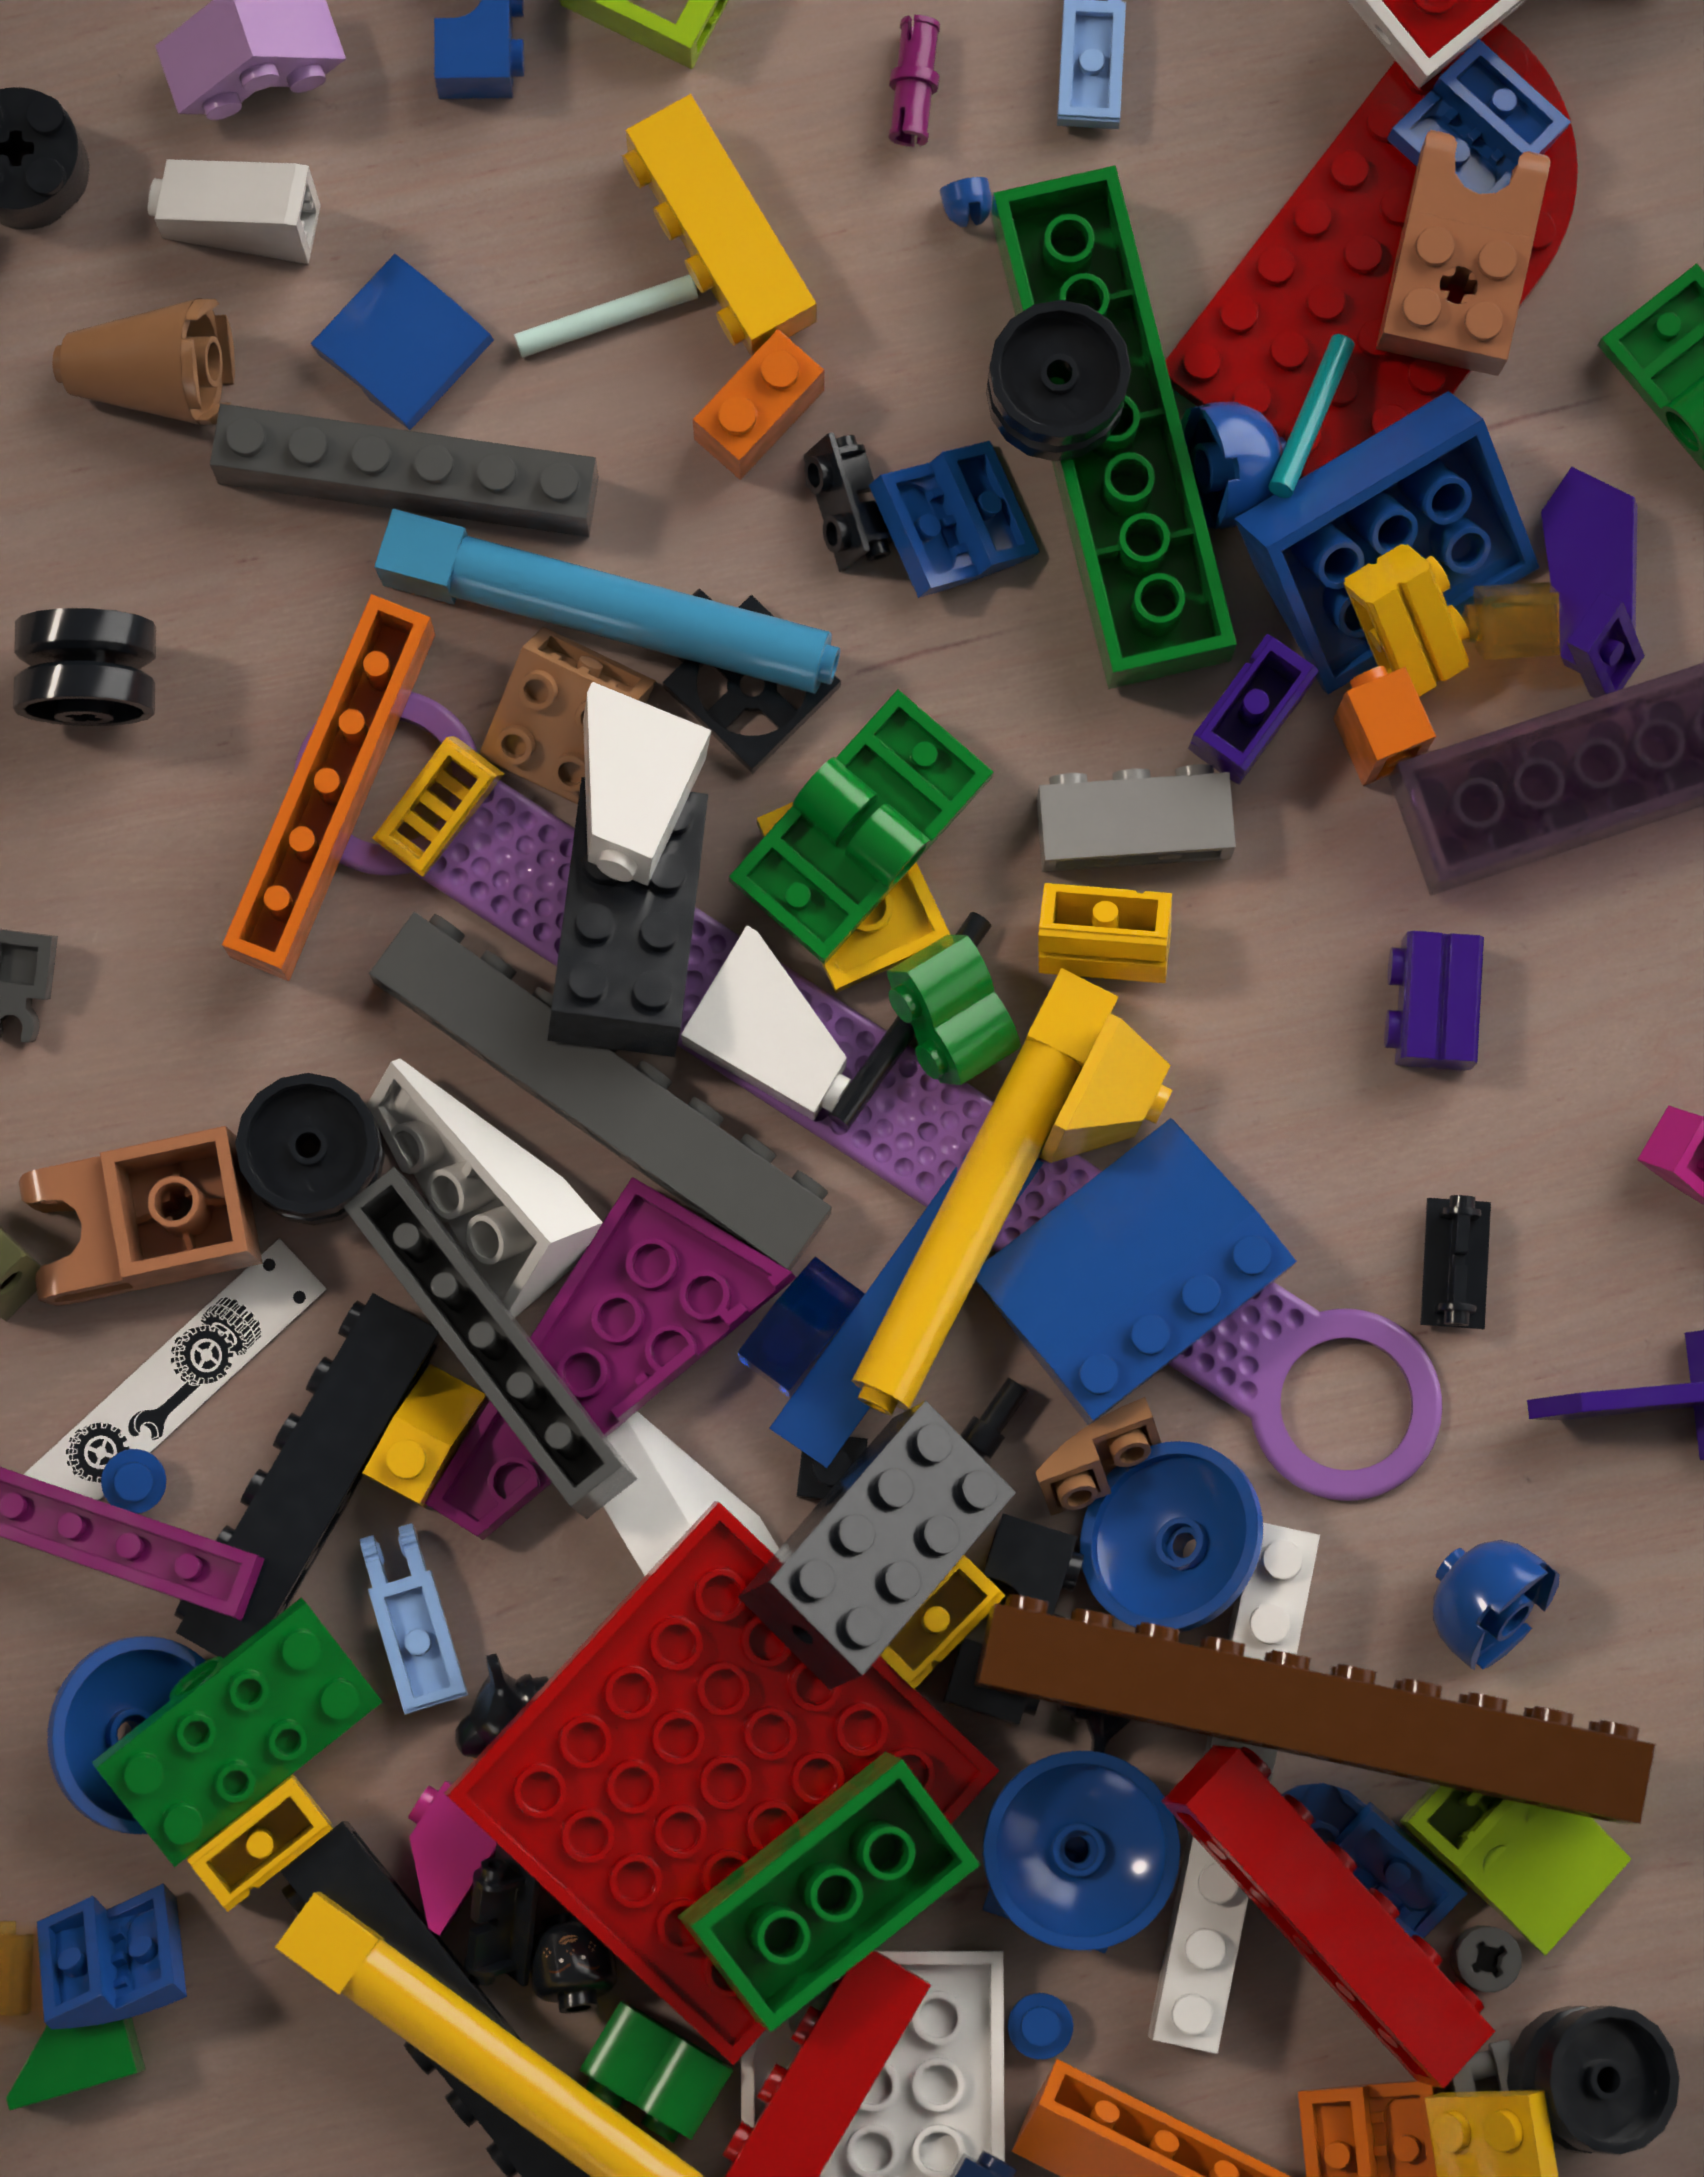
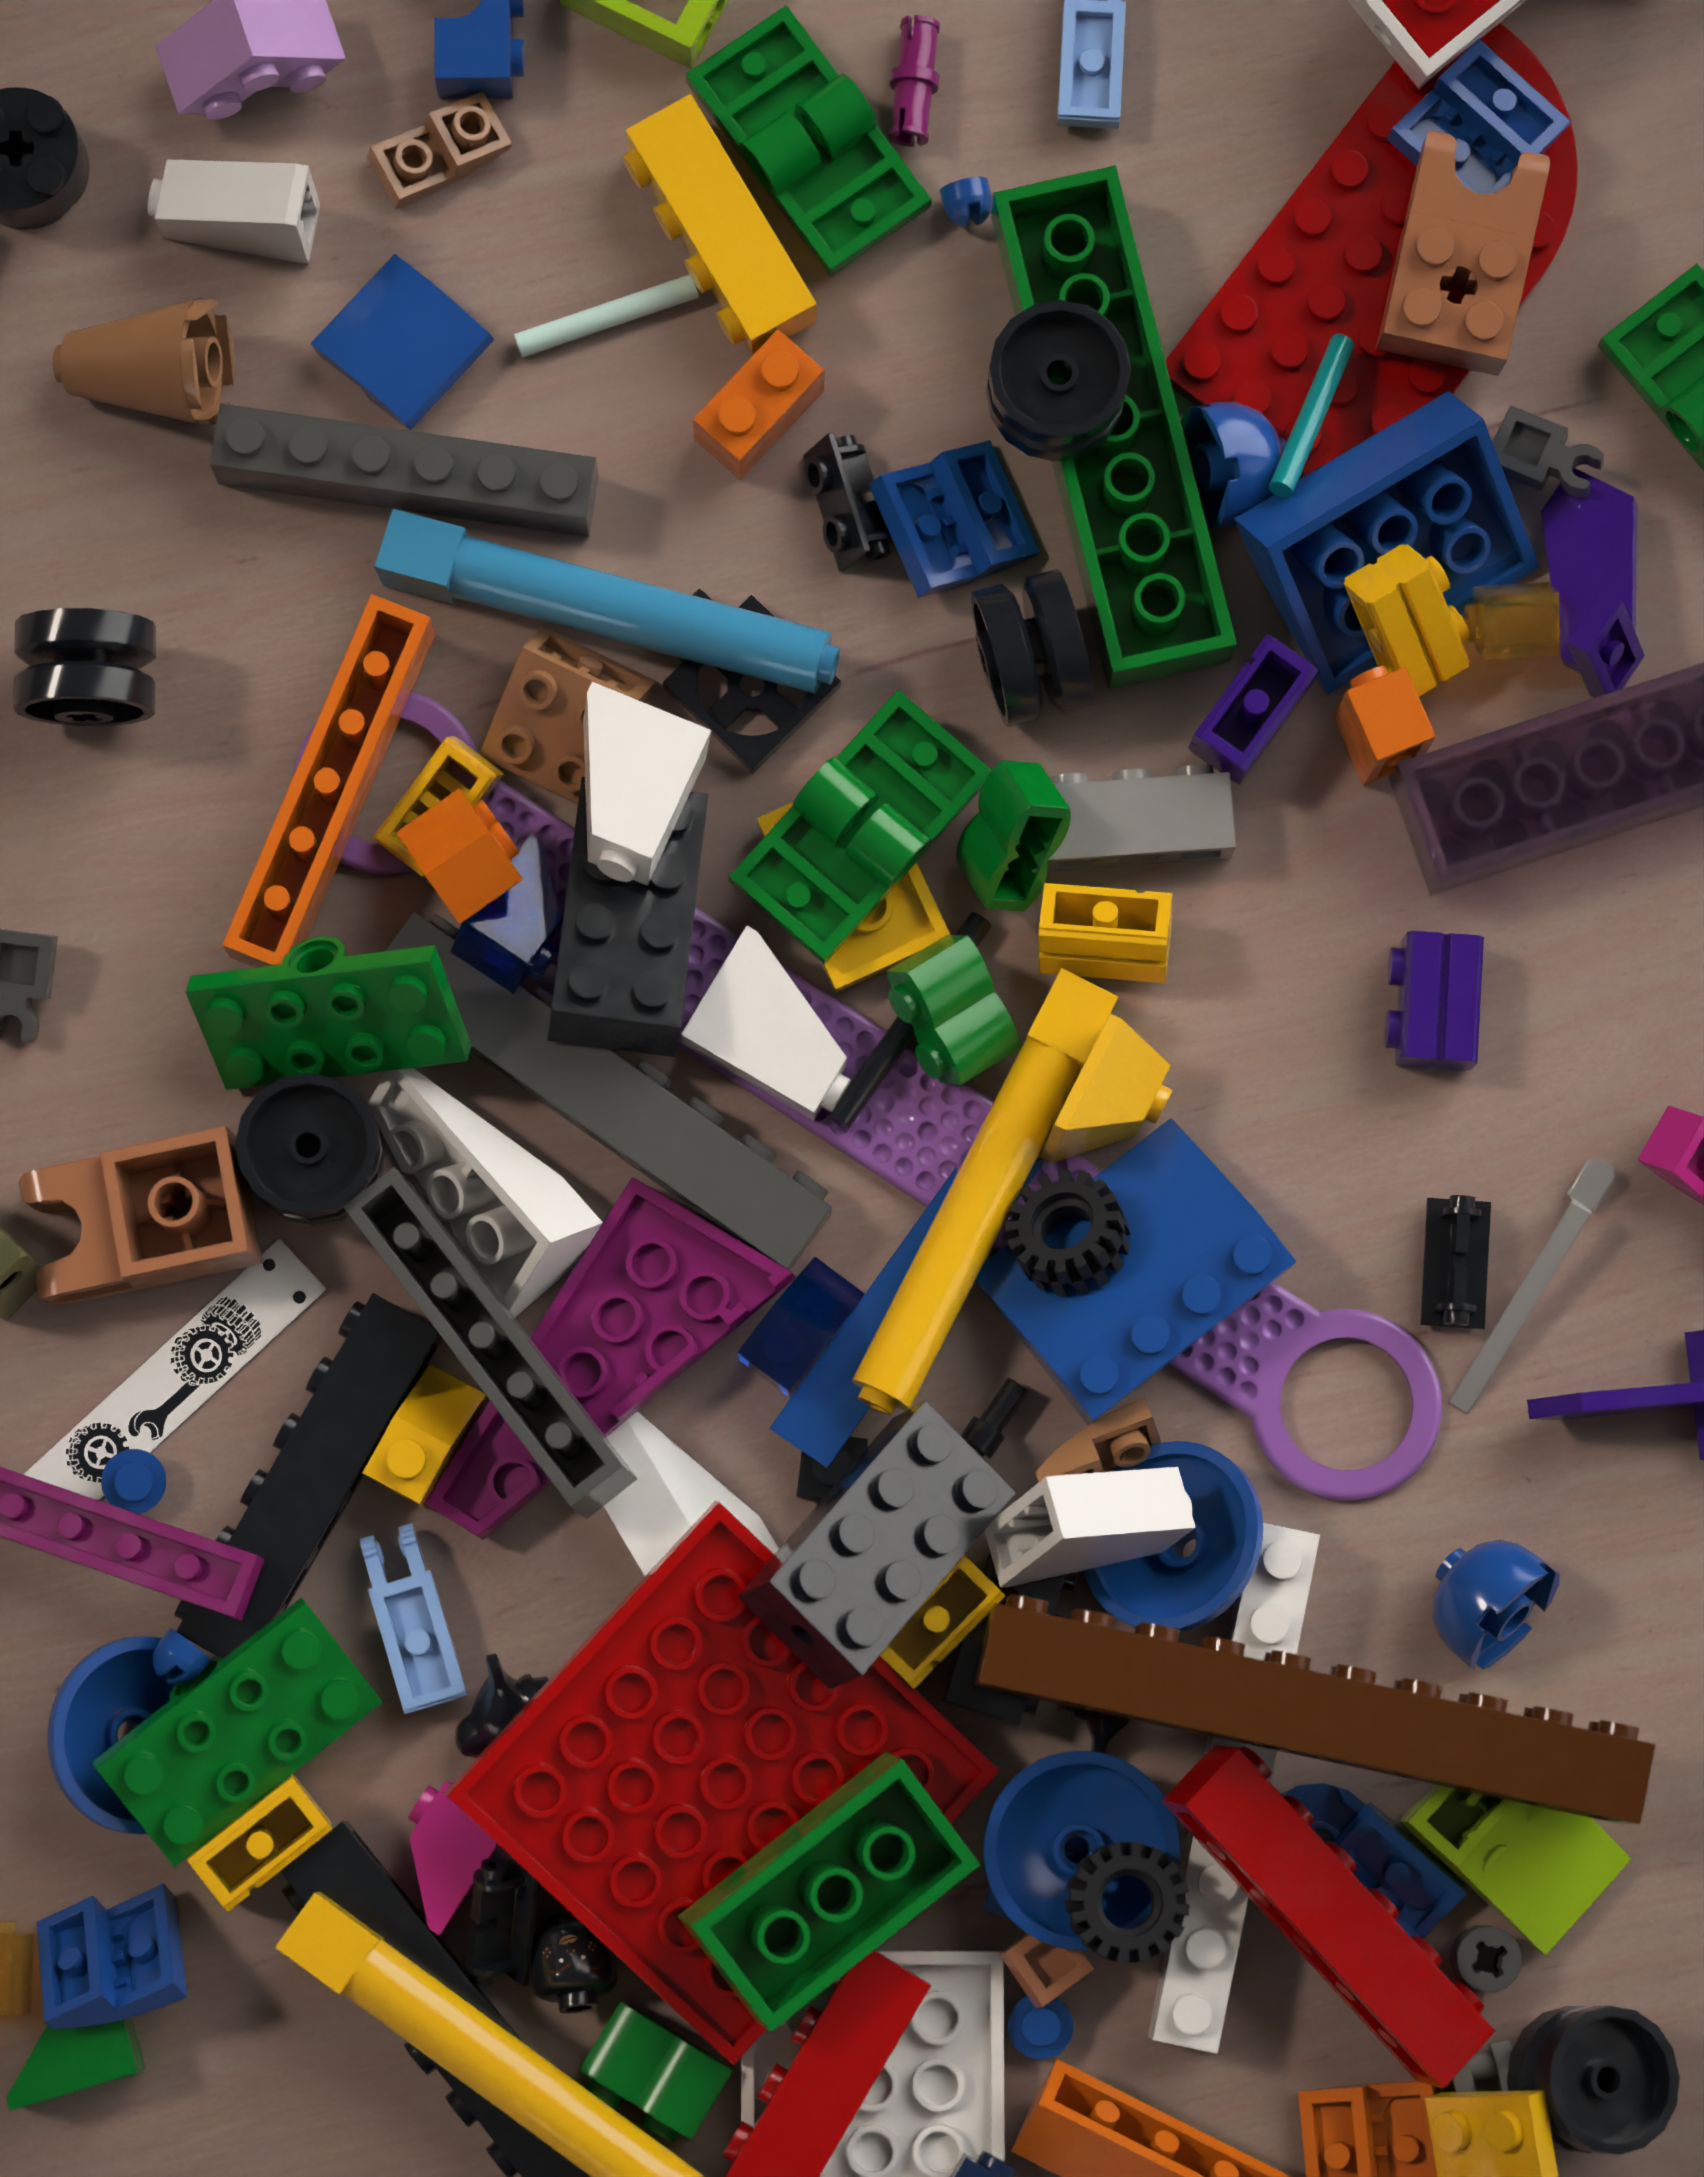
(178, 1658): none -> blue hinge
(329, 1014): none -> green plate
(440, 151): none -> medium nougat slope
(462, 853): none -> orange brick
(516, 929): none -> clear blue slope
(809, 140): none -> green plate
(1013, 835): none -> green brick
(1023, 650): none -> black wheel
(1044, 1969): none -> nougat plate
(1081, 1261): none -> black tyre
(1088, 1523): none -> white slope
(1167, 1897): none -> black tyre
(1536, 449): none -> dark grey plate
(1586, 1194): none -> light grey piece

